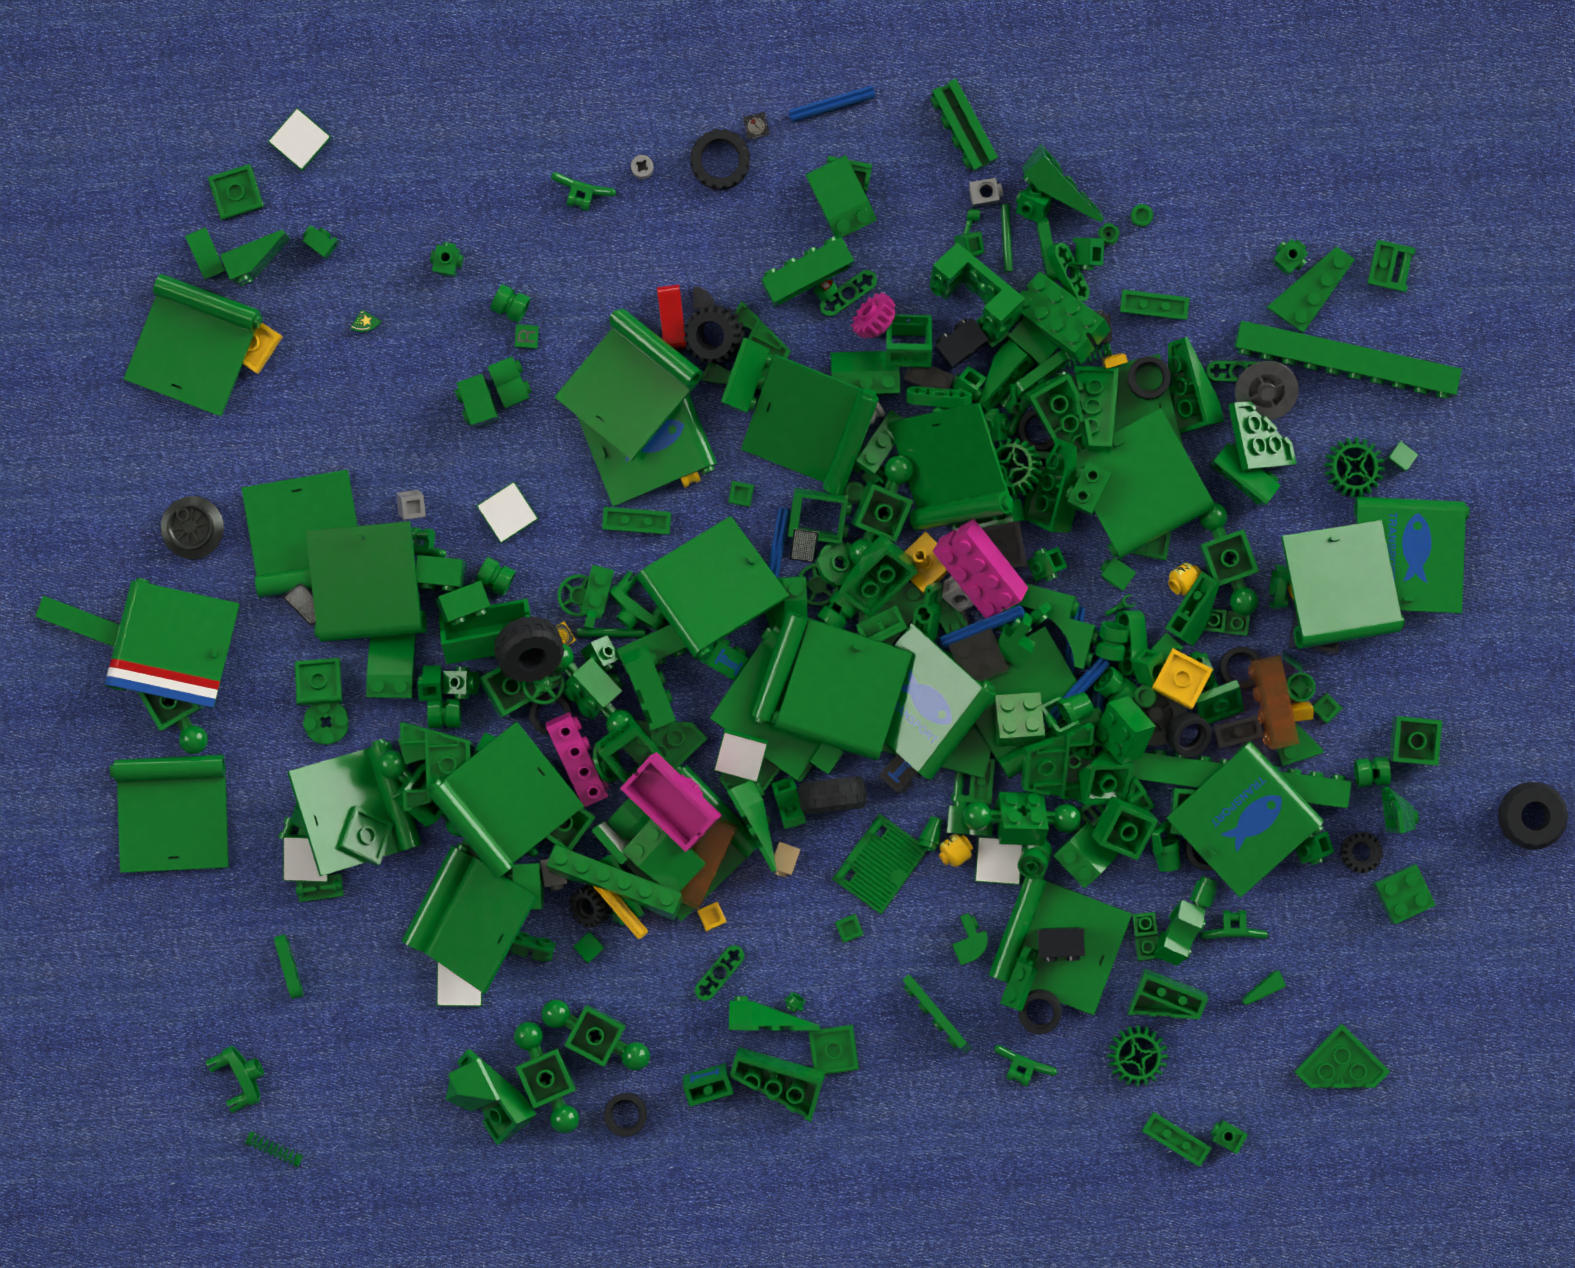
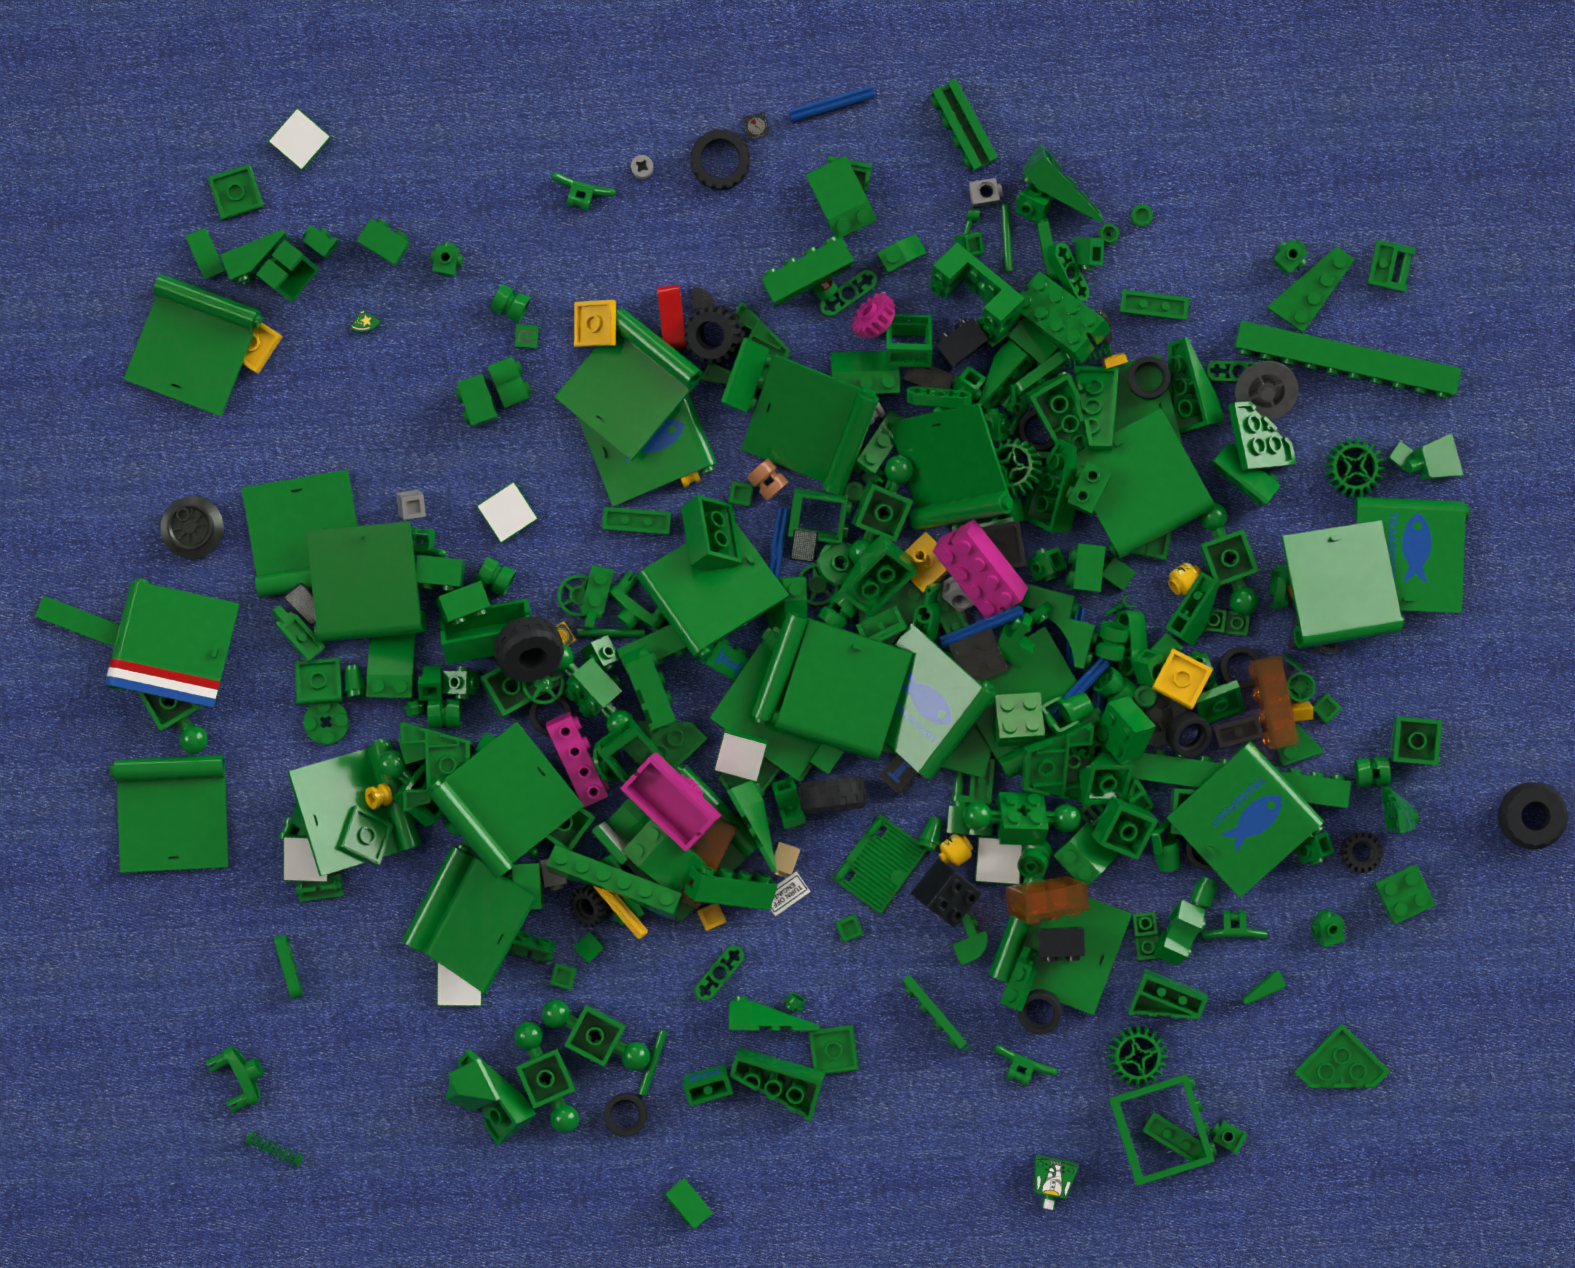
(287, 271): none -> green piece
(297, 633): none -> green hinge
(354, 682): none -> green cone
(378, 796): none -> yellow wheel
(384, 242): none -> green brick
(414, 707): none -> green plate
(563, 976): none -> green tile
(595, 323): none -> yellow tile
(656, 1052): none -> green bar
(687, 1203): none -> green hinge
(711, 533): none -> green slope
(731, 888): none -> green brick
(763, 473): none -> nougat wheel
(788, 893): none -> white sticker
(901, 254): none -> green slope
(946, 893): none -> black piece
(1047, 899): none -> clear orange brick
(1053, 1178): none -> torso
(1086, 568): none -> green brick
(1195, 1106): none -> green window
(1327, 928): none -> green brick
(1436, 460): none -> torso

